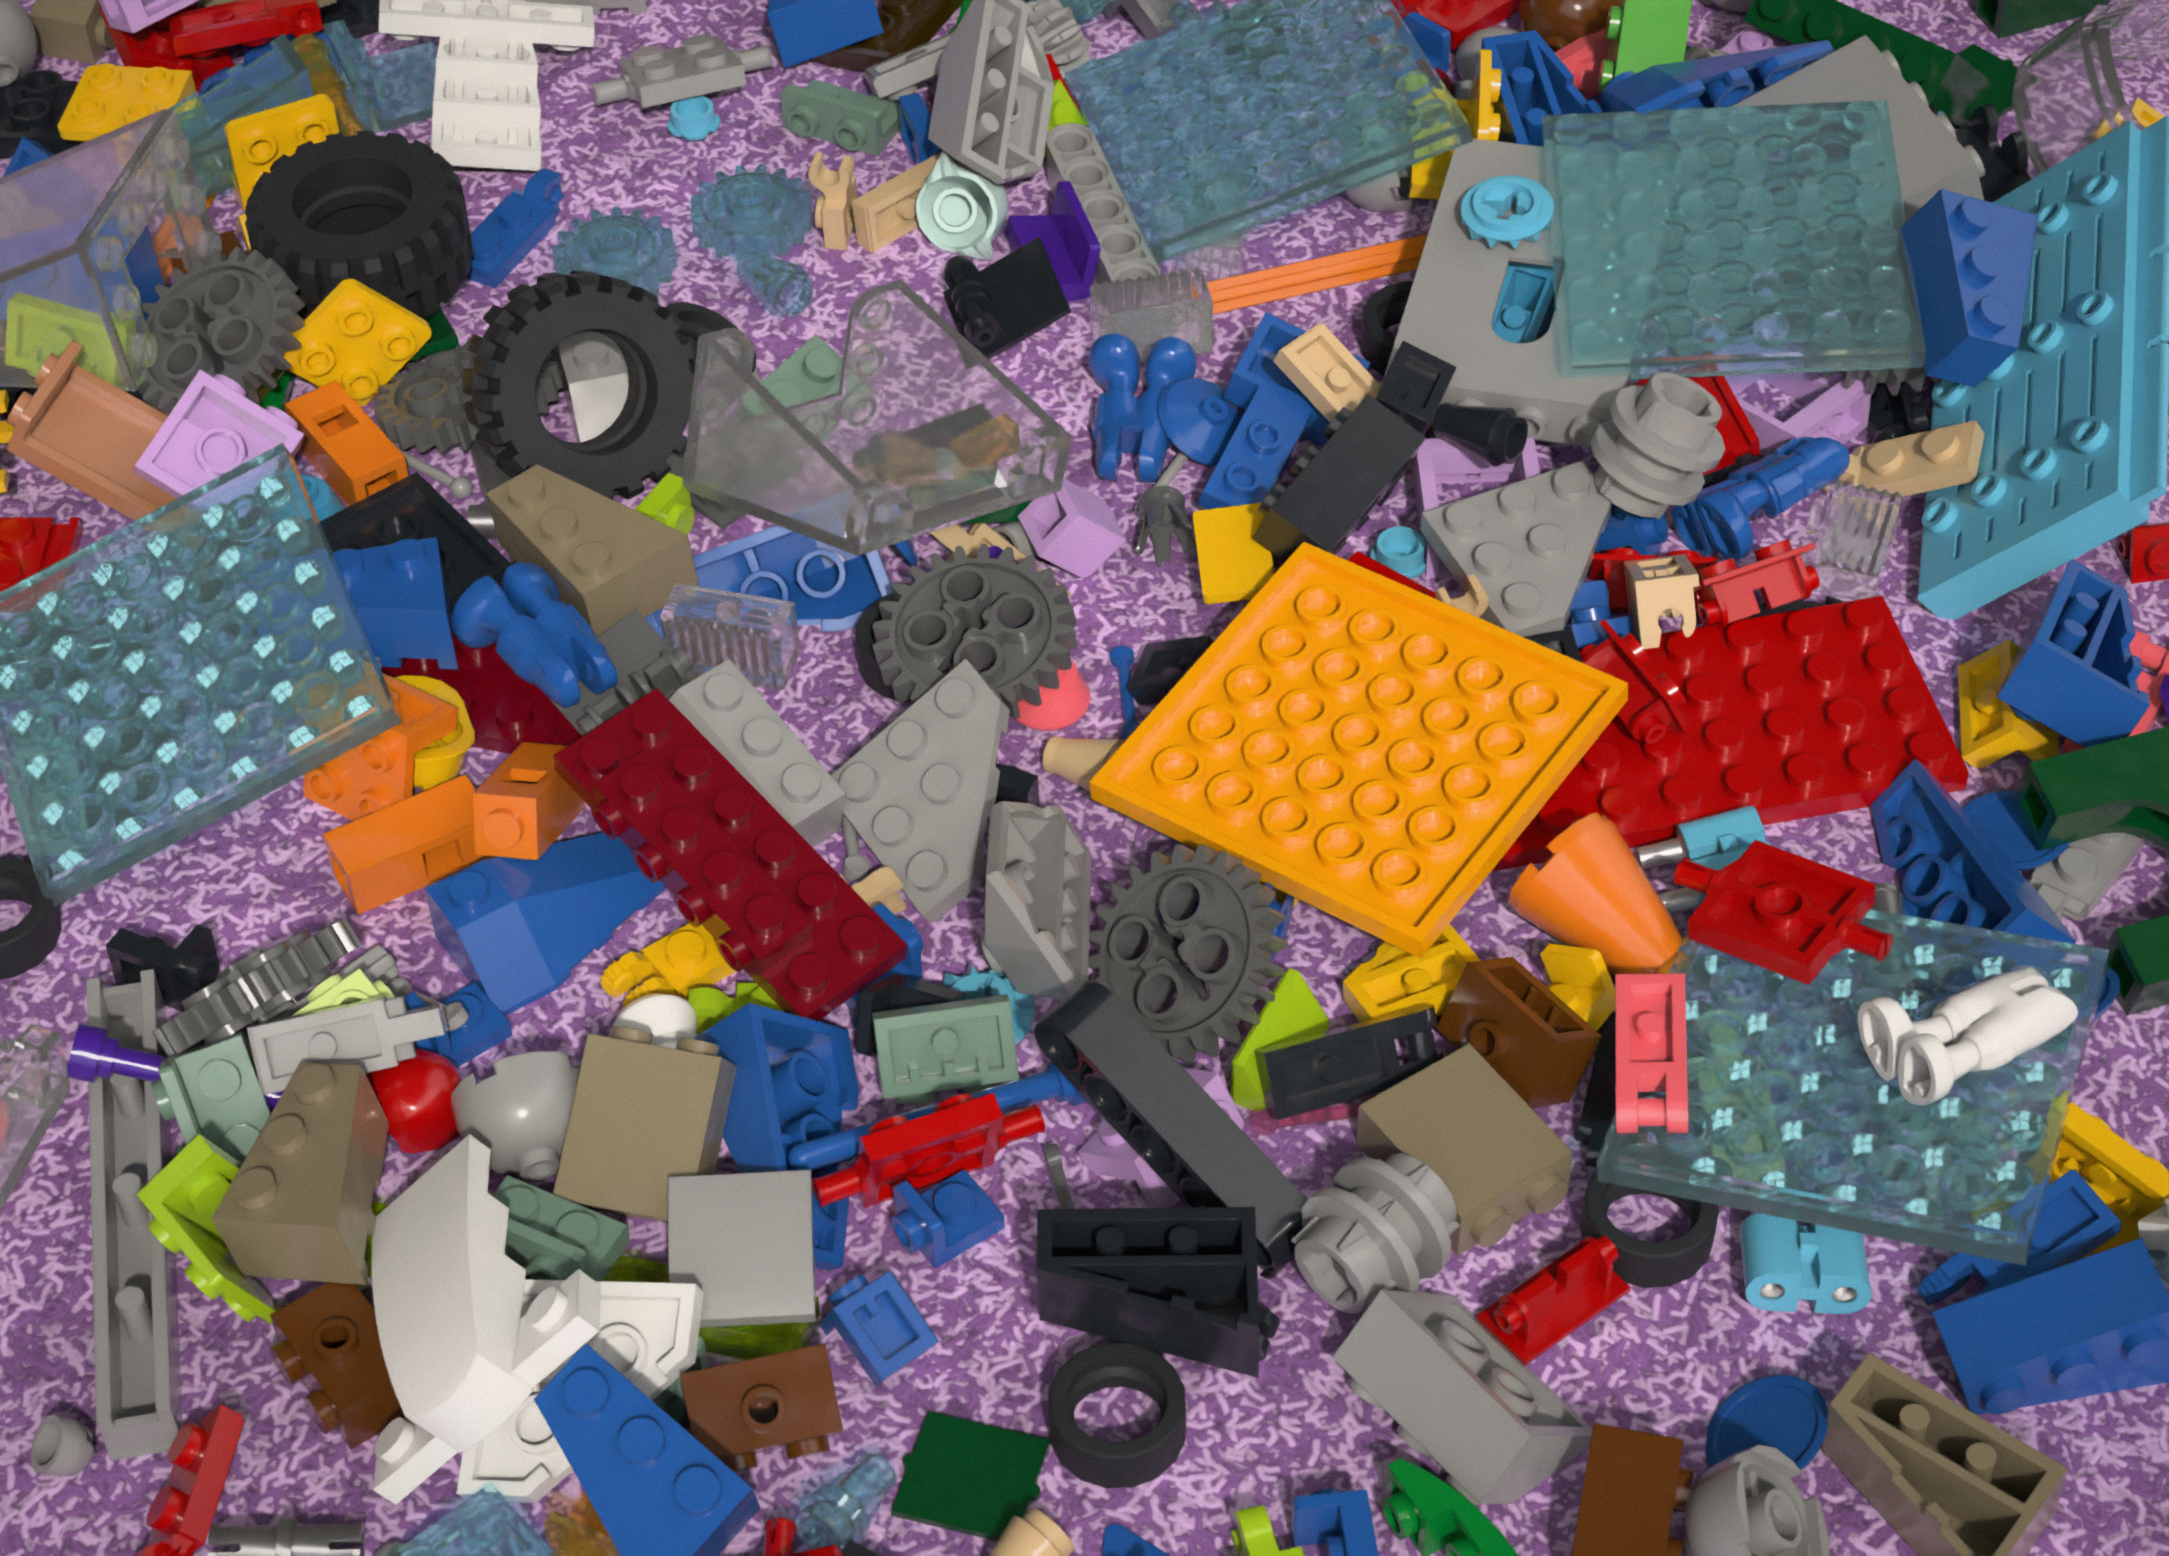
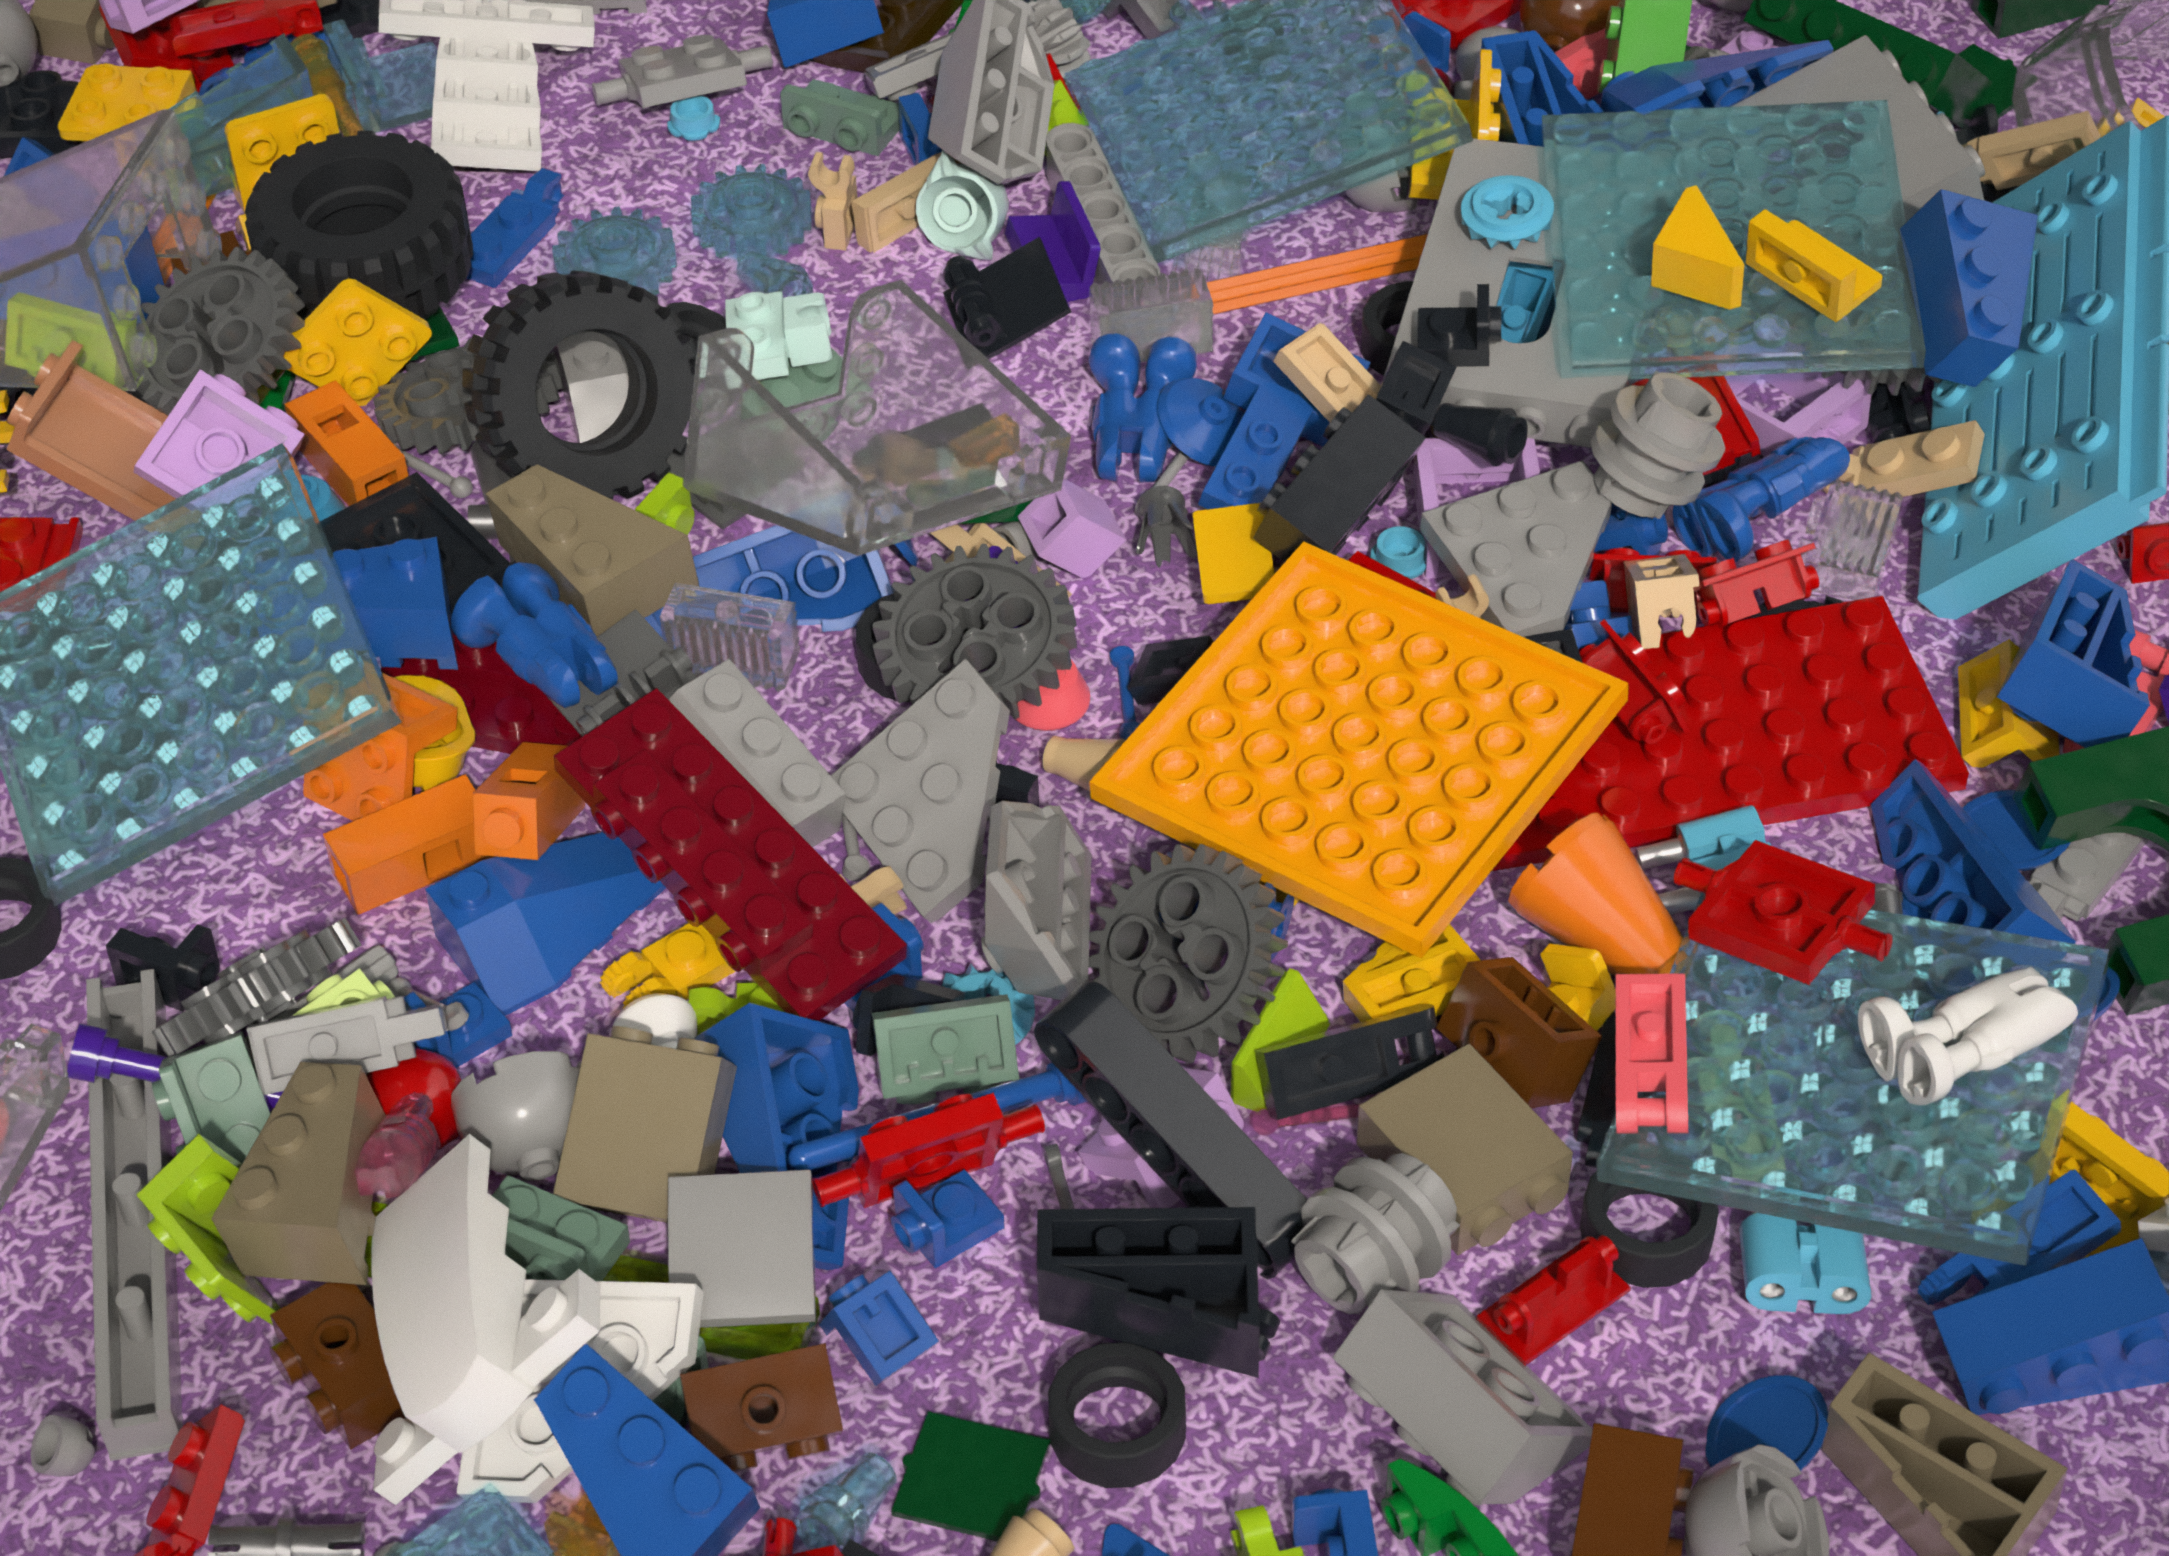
(398, 1148): none -> clear pink hinge
(782, 330): none -> light aqua plate
(1461, 333): none -> black bracket
(1696, 255): none -> yellow slope
(1809, 265): none -> yellow panel
(2027, 151): none -> tan hinge

